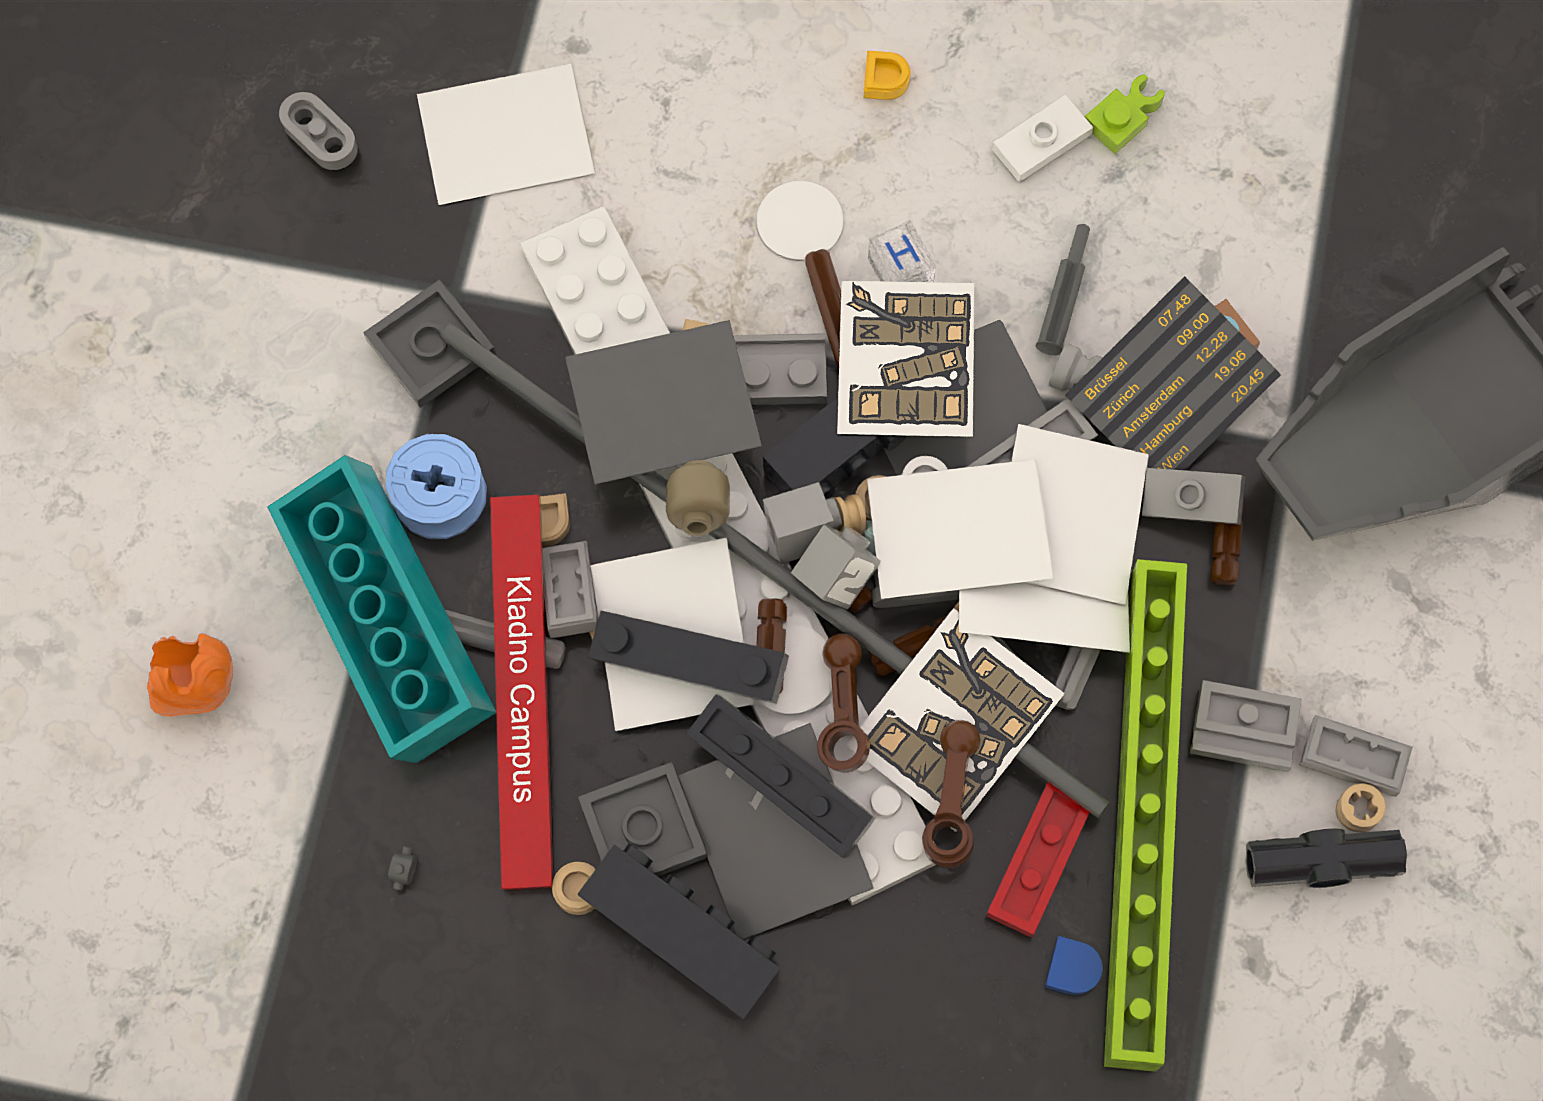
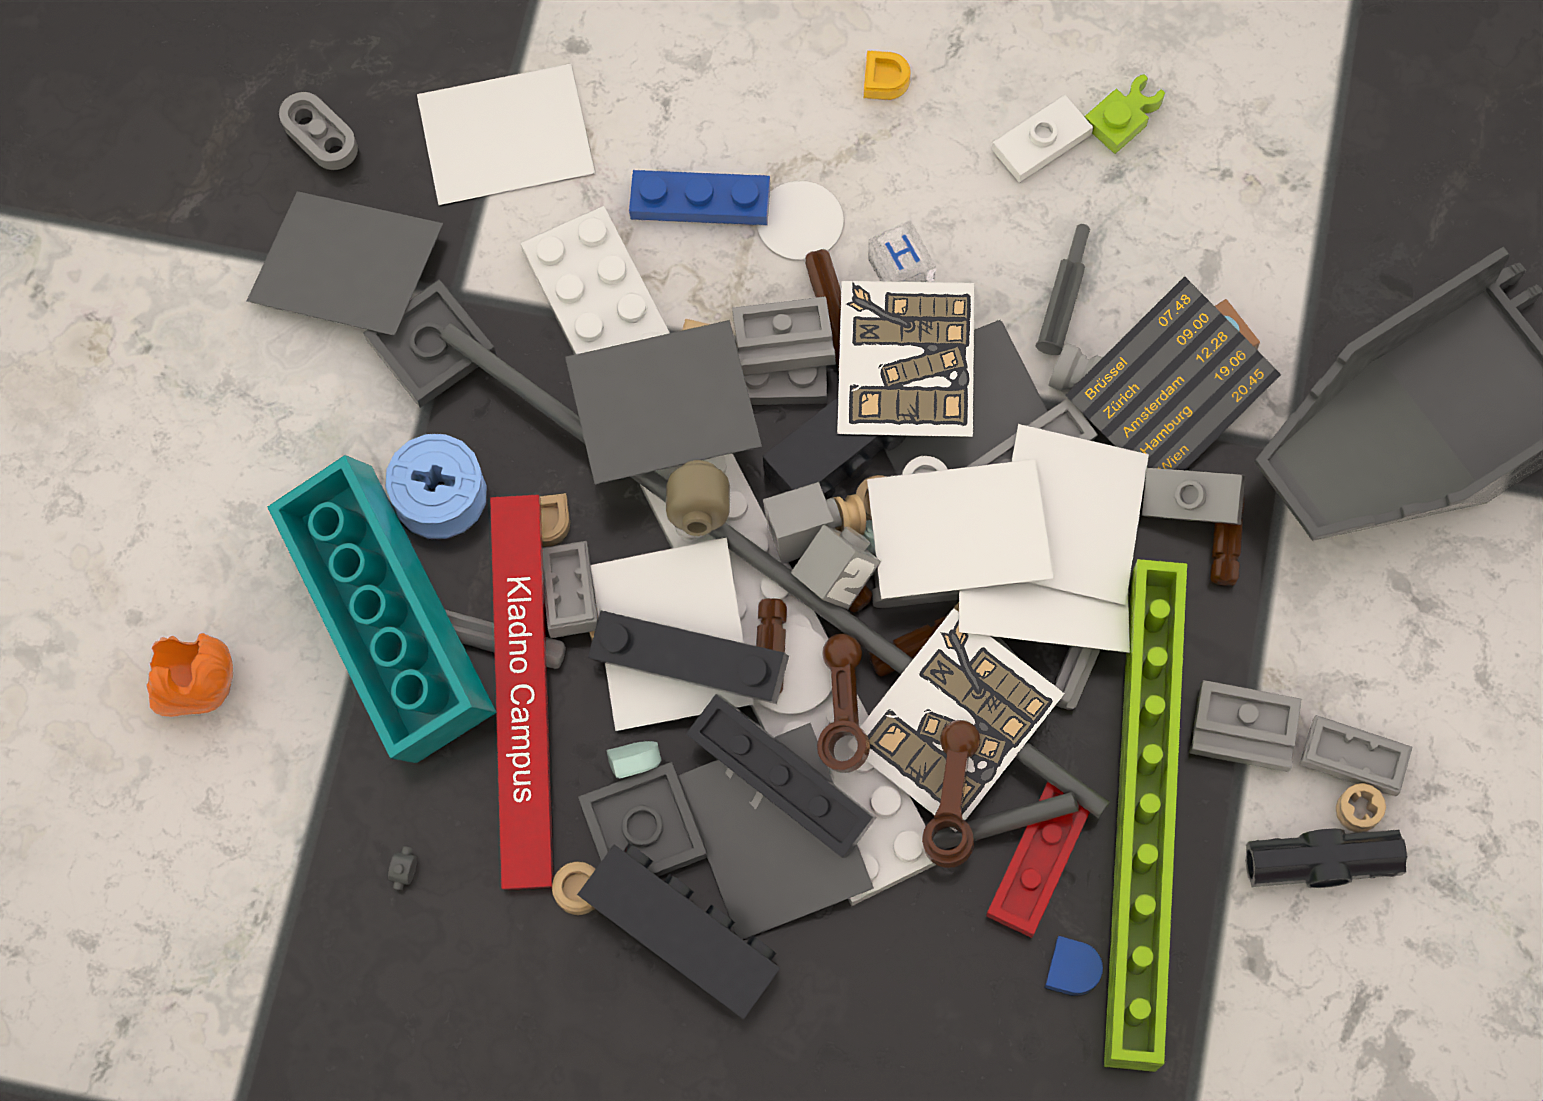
(345, 263): none -> dark grey sticker
(634, 758): none -> light aqua tile
(699, 197): none -> blue plate
(783, 335): none -> light grey plate
(1010, 819): none -> dark grey bar

